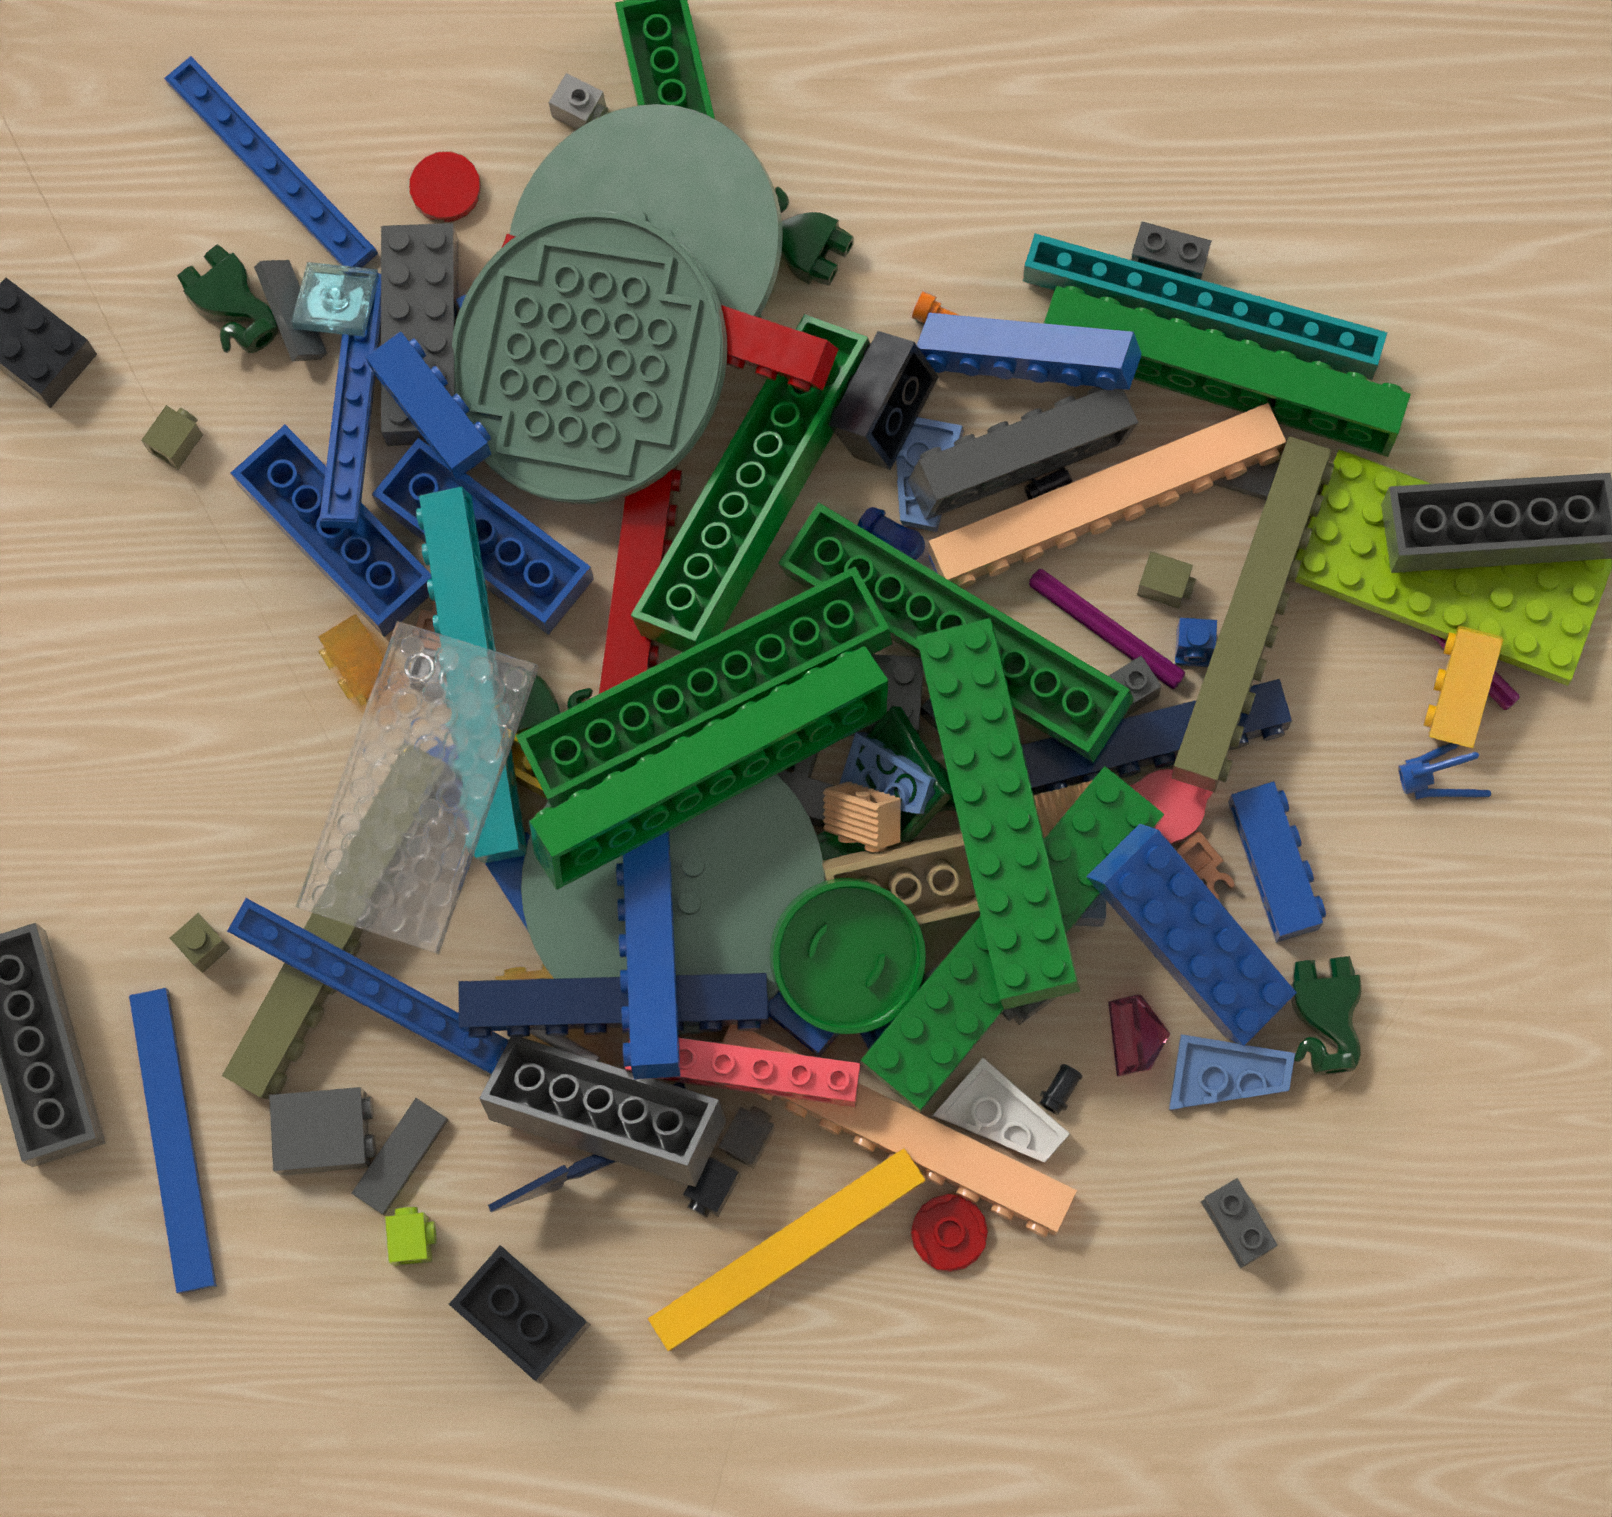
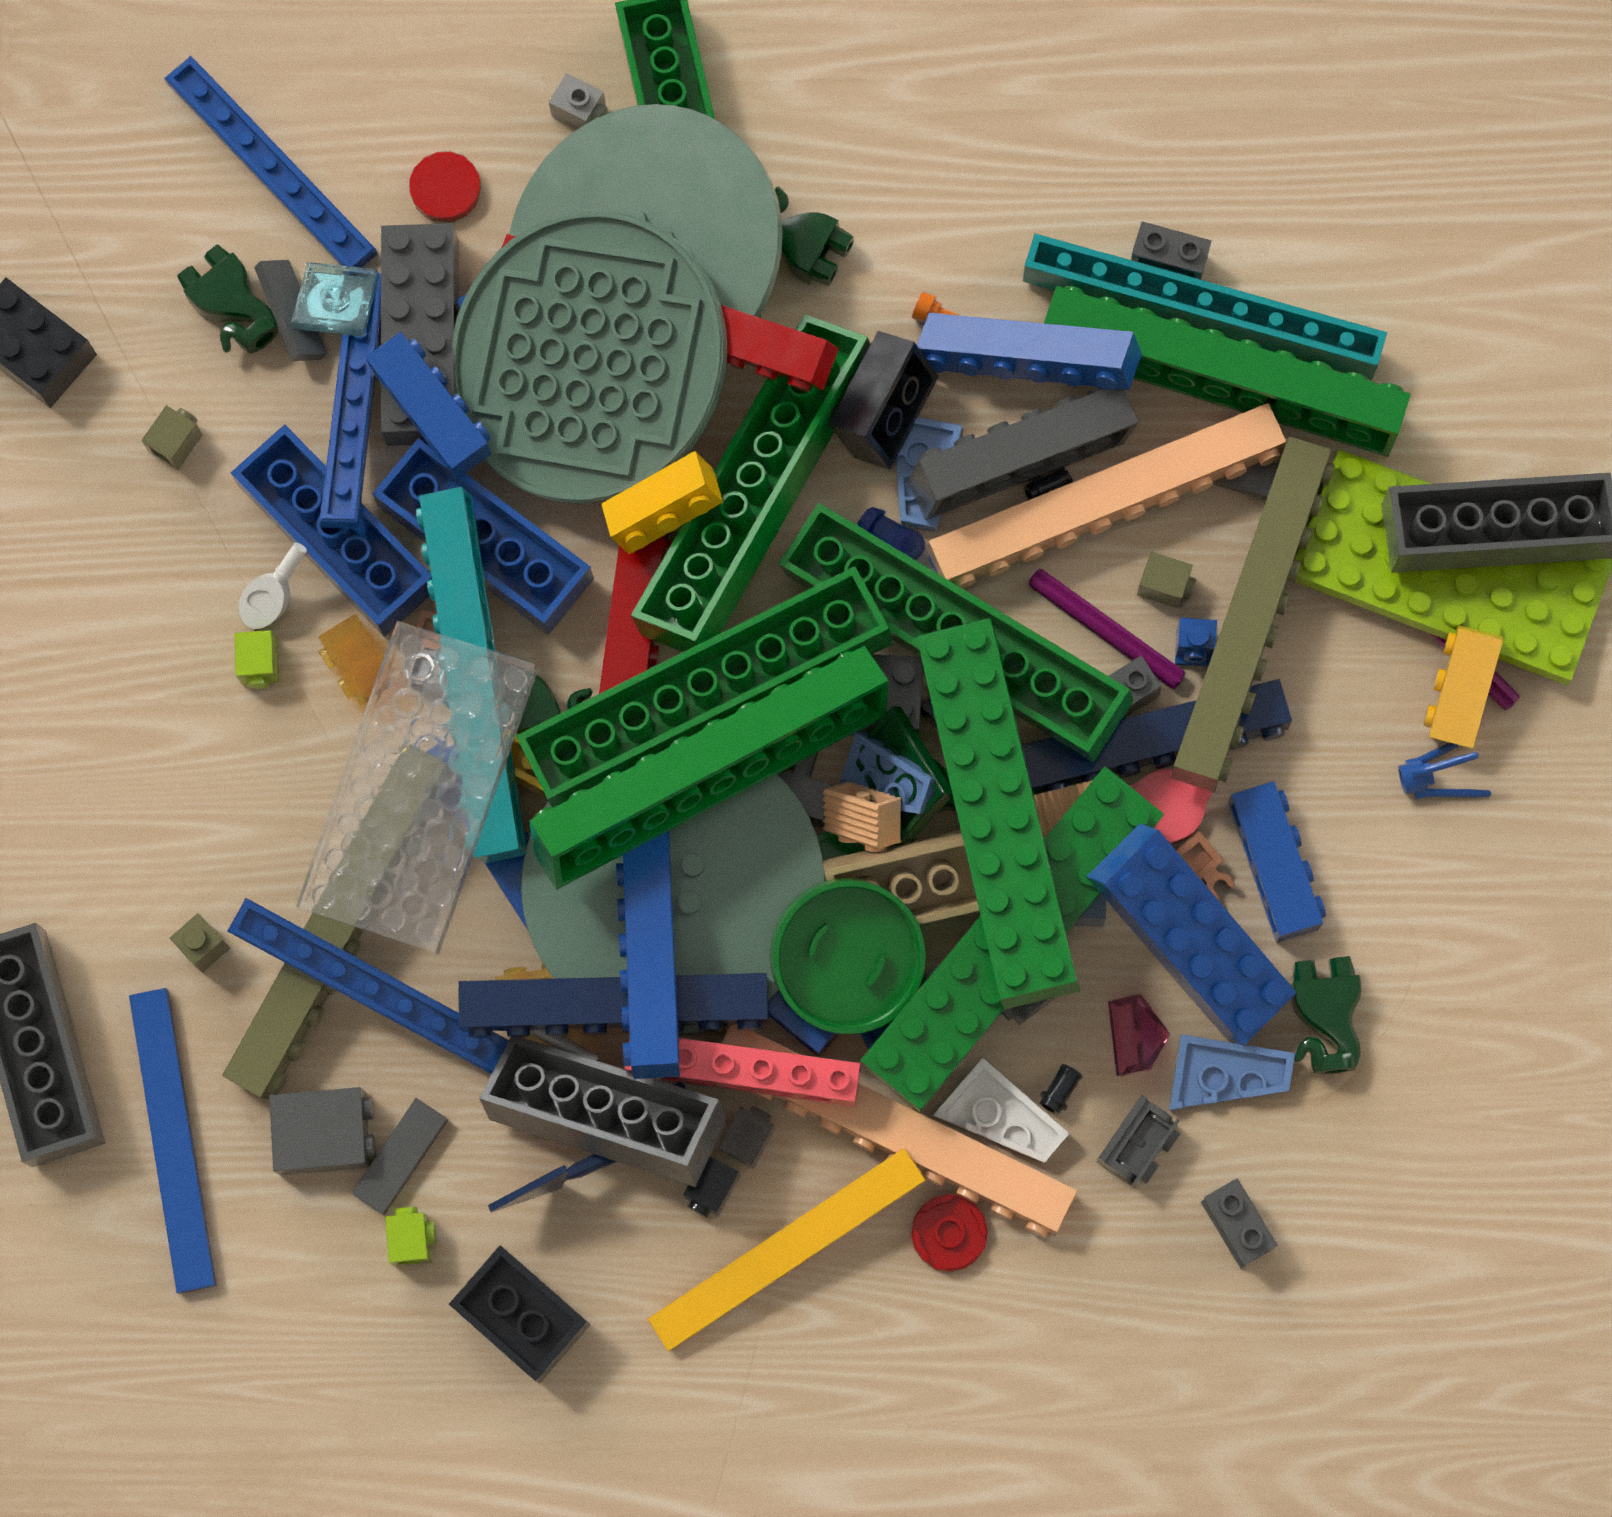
(256, 658): none -> lime brick
(269, 594): none -> white piece
(662, 502): none -> yellow brick
(1138, 1142): none -> dark grey hinge

